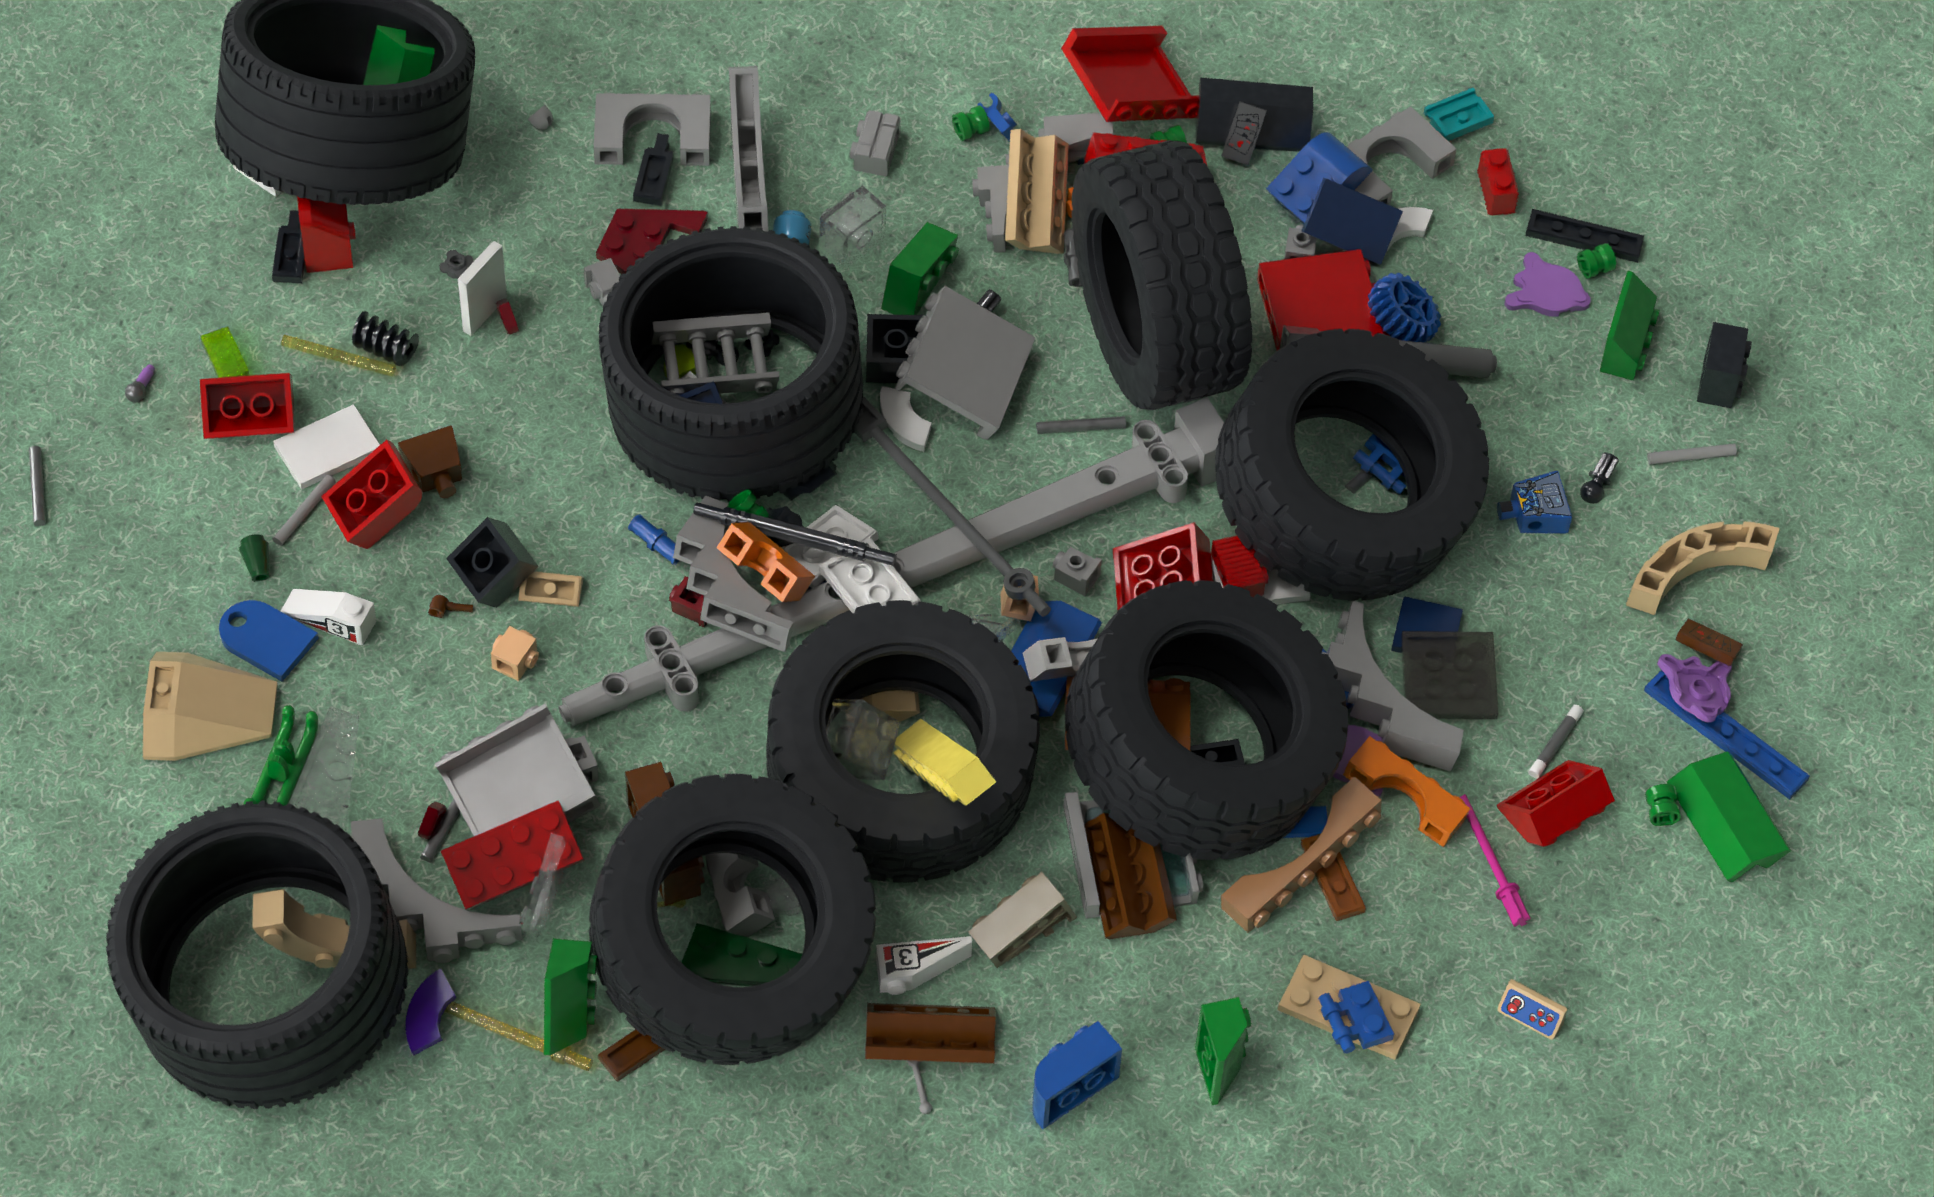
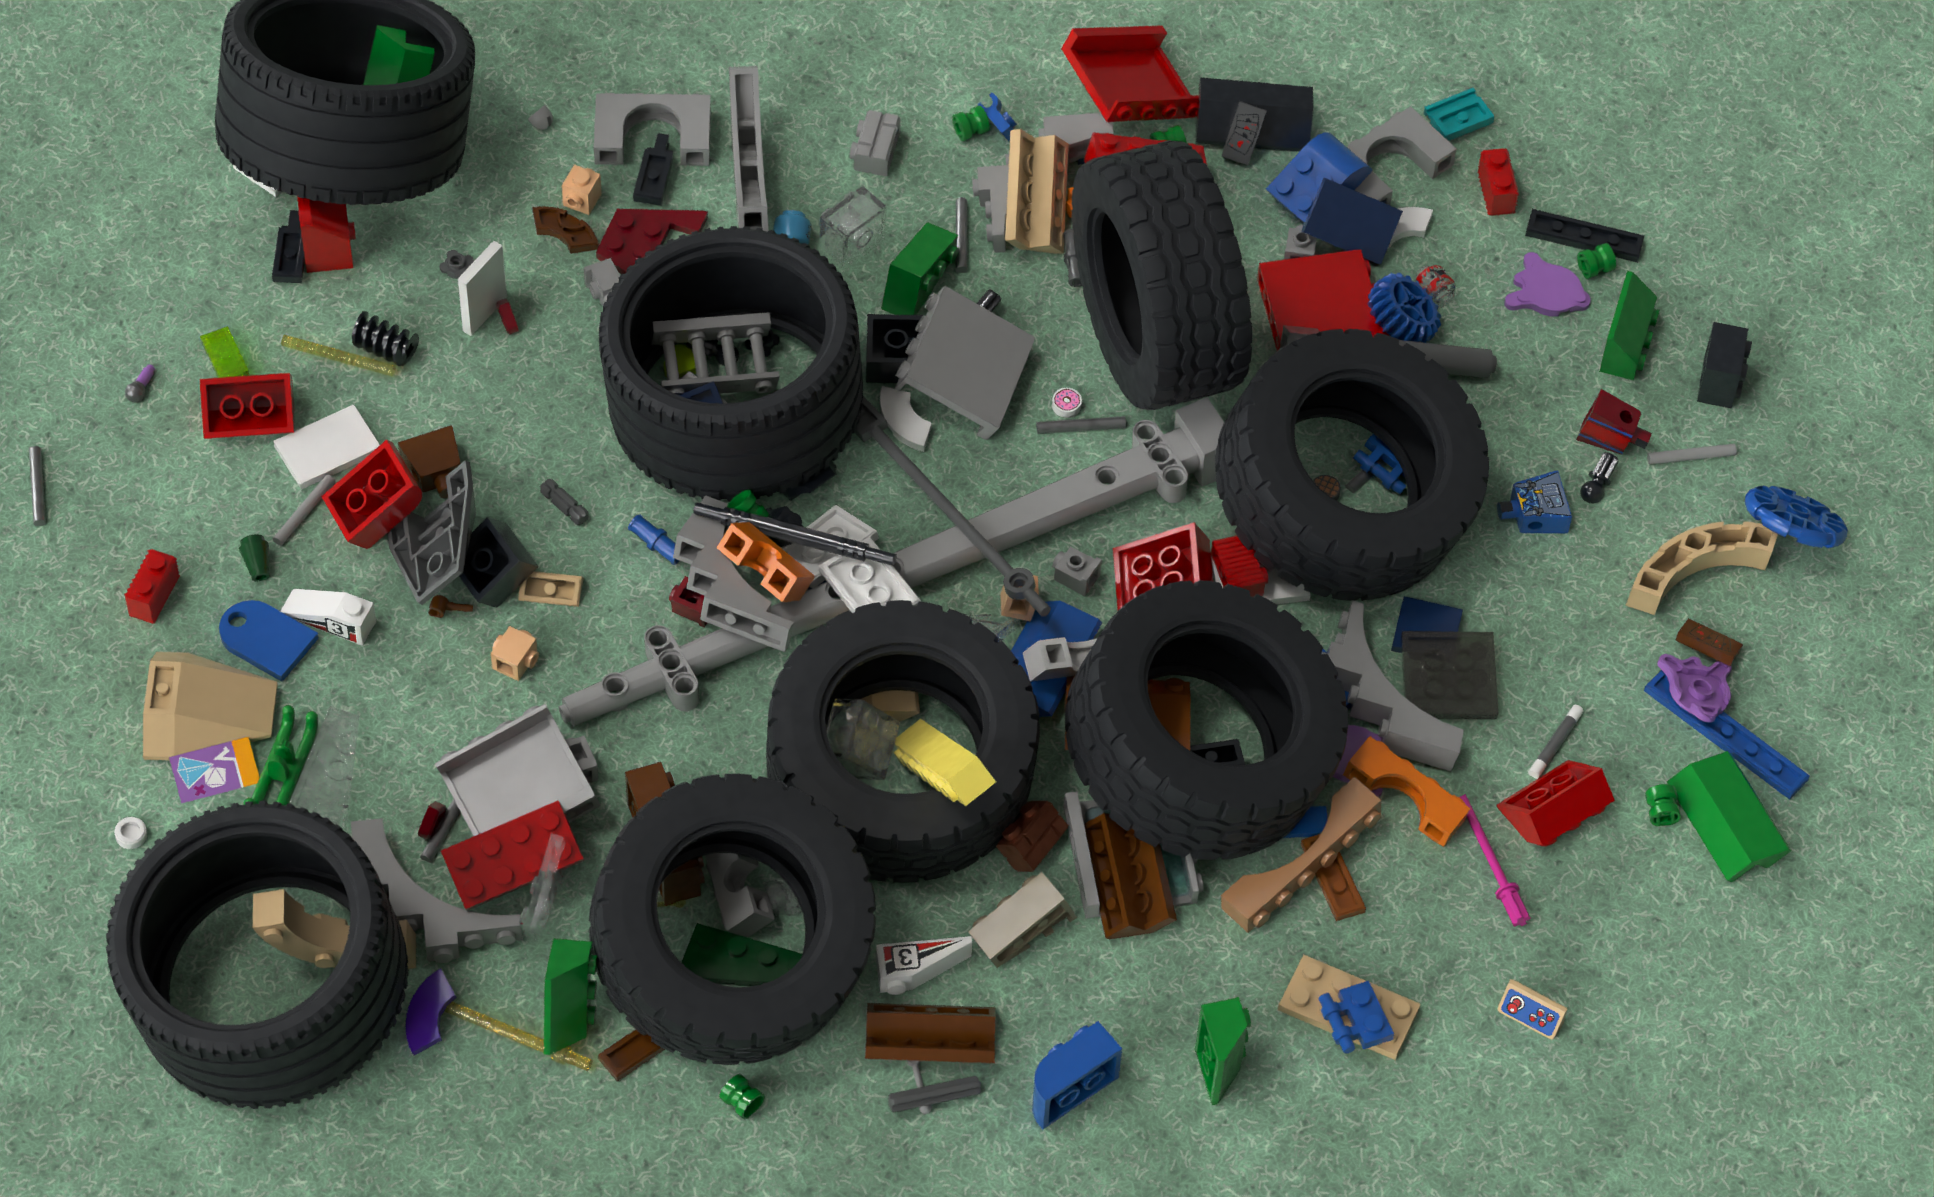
(130, 833): none -> white tile
(152, 586): none -> red brick
(214, 769): none -> sticker
(435, 547): none -> dark grey wedge
(564, 501): none -> dark grey axle
(570, 230): none -> reddish brown tile
(581, 189): none -> light nougat brick
(741, 1096): none -> green wheel
(934, 1094): none -> dark grey axle
(961, 231): none -> flat silver bar
(1032, 835): none -> copper brick
(1066, 402): none -> tile
(1329, 485): none -> tile
(1437, 284): none -> clear head
(1612, 425): none -> dark red torso
(1796, 516): none -> blue plate

